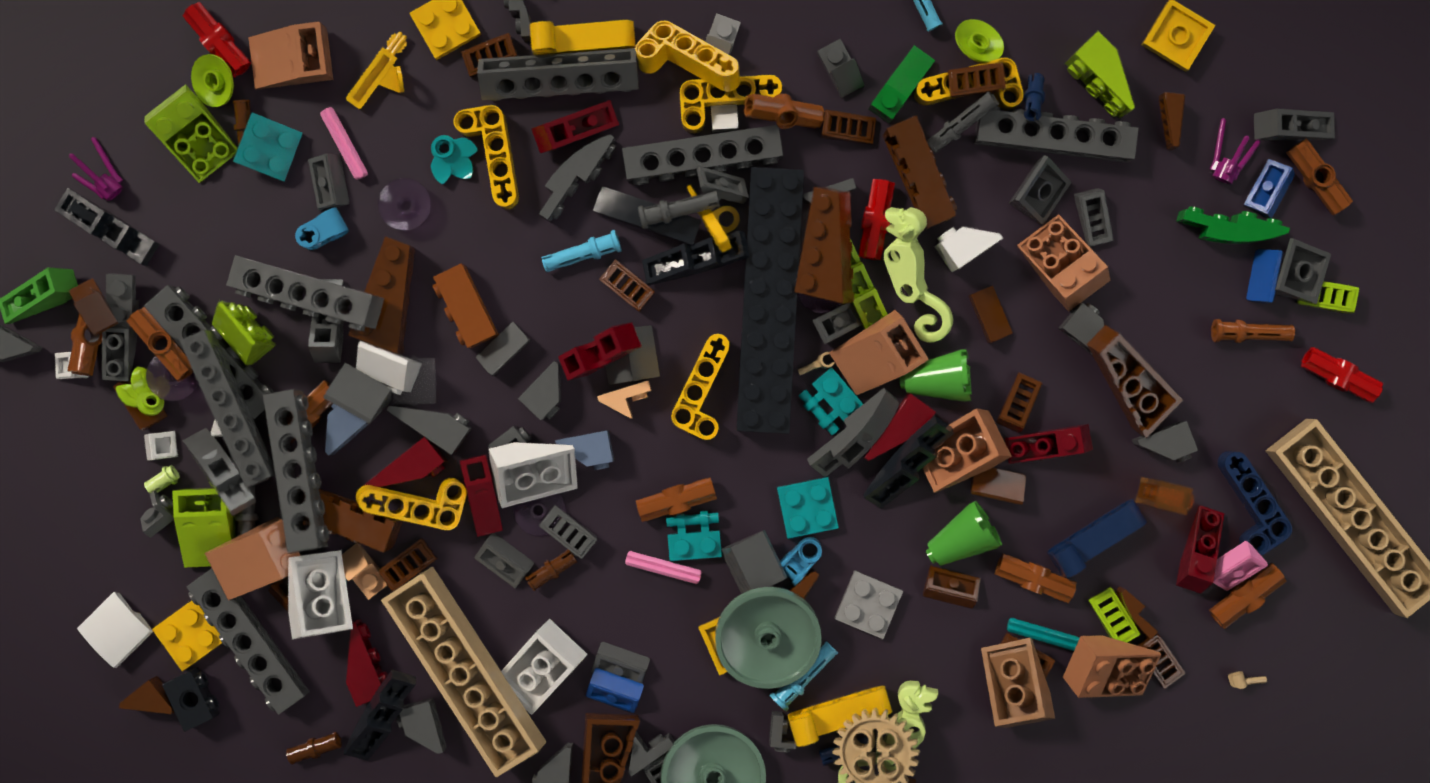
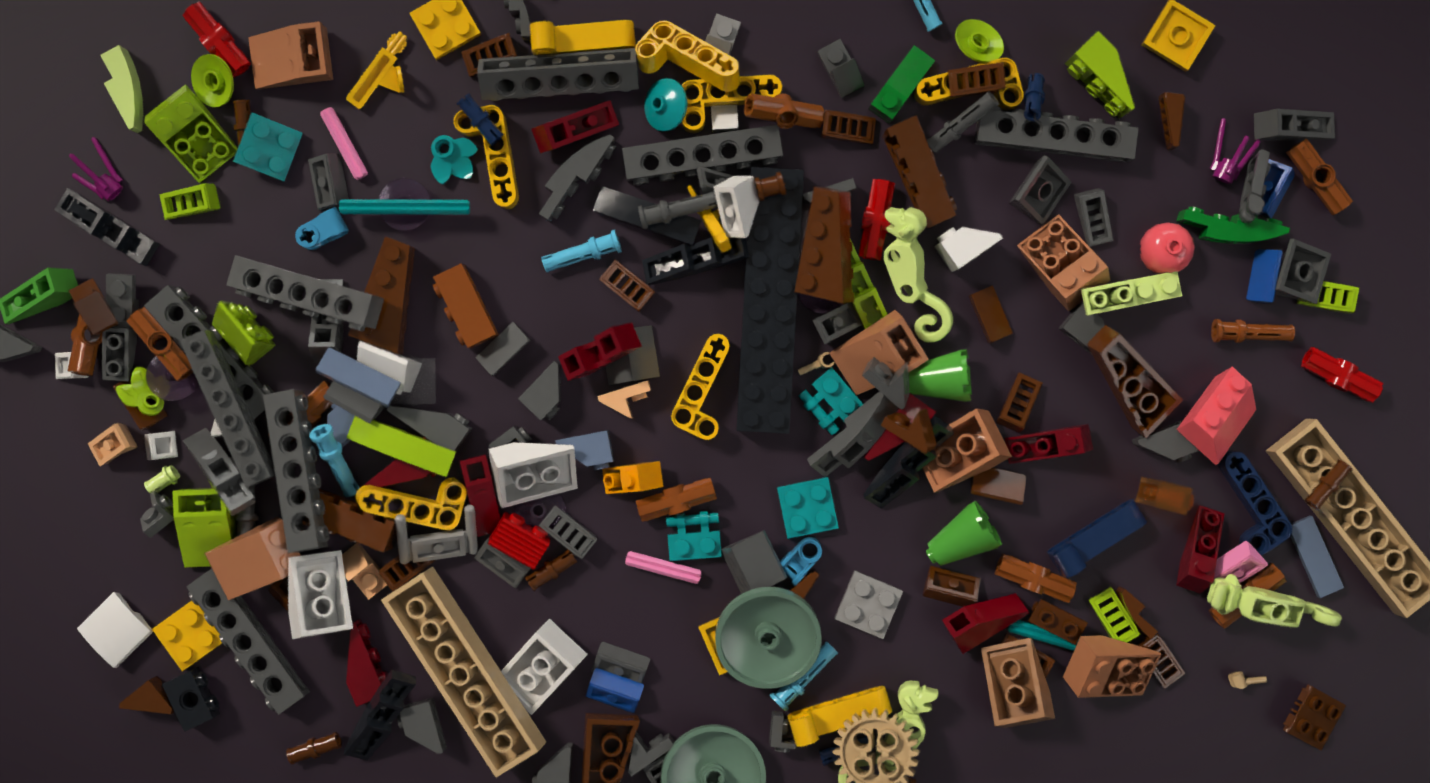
(112, 443): none -> light nougat slope
(124, 87): none -> yellowish green slope
(205, 195): none -> lime slope
(331, 451): none -> medium azure pin
(358, 377): none -> sand blue tile
(402, 445): none -> lime slope
(428, 207): none -> teal axle
(437, 544): none -> light grey plate
(480, 119): none -> dark blue pin
(519, 540): none -> red brick
(632, 477): none -> light orange slope
(665, 104): none -> teal dish
(737, 205): none -> white slope
(770, 186): none -> reddish brown bush
(892, 385): none -> dark grey slope
(917, 433): none -> reddish brown slope
(983, 620): none -> dark red slope
(1057, 621): none -> reddish brown hinge
(1131, 293): none -> yellowish green slope
(1167, 248): none -> coral cylinder
(1219, 414): none -> coral slope
(1254, 188): none -> dark grey hinge
(1266, 605): none -> yellowish green animal
(1314, 717): none -> reddish brown hinge
(1315, 557): none -> sand blue tile
(1328, 484): none -> reddish brown pin

